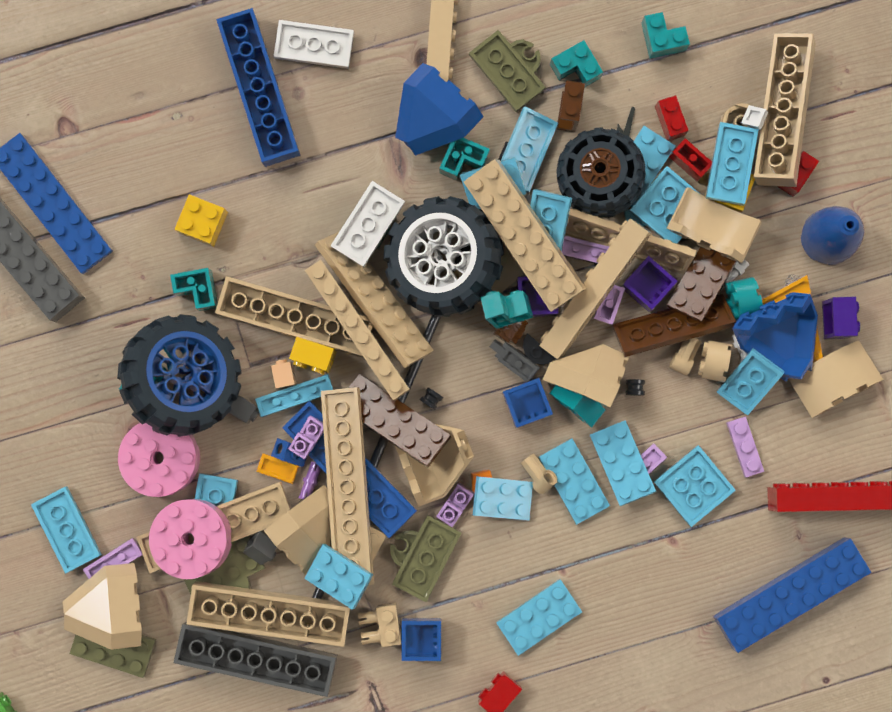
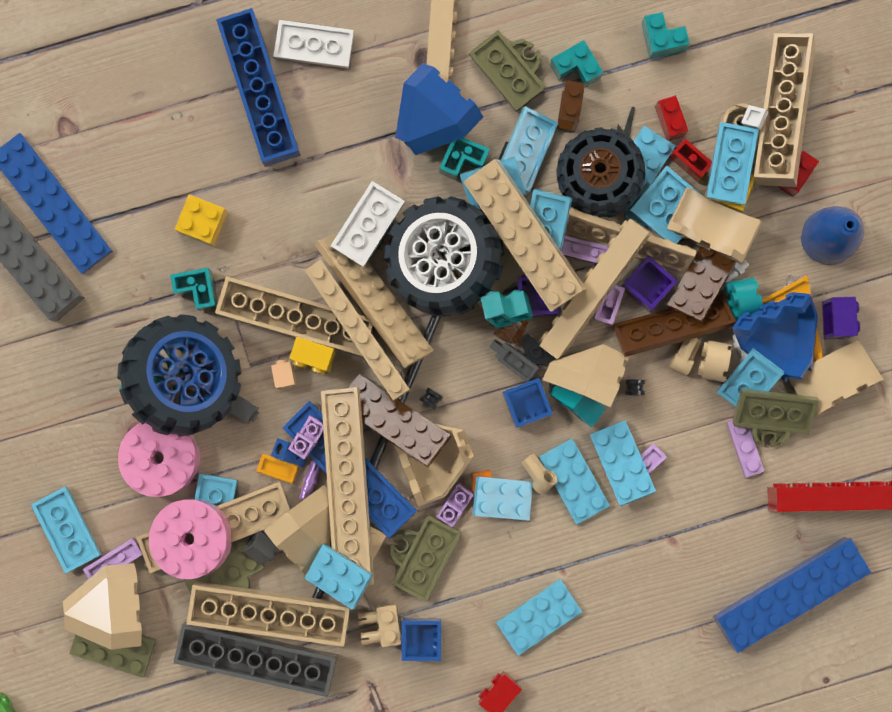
(293, 395): medium azure plate -> none
(694, 486): medium azure plate -> none
(774, 414): none -> olive plate

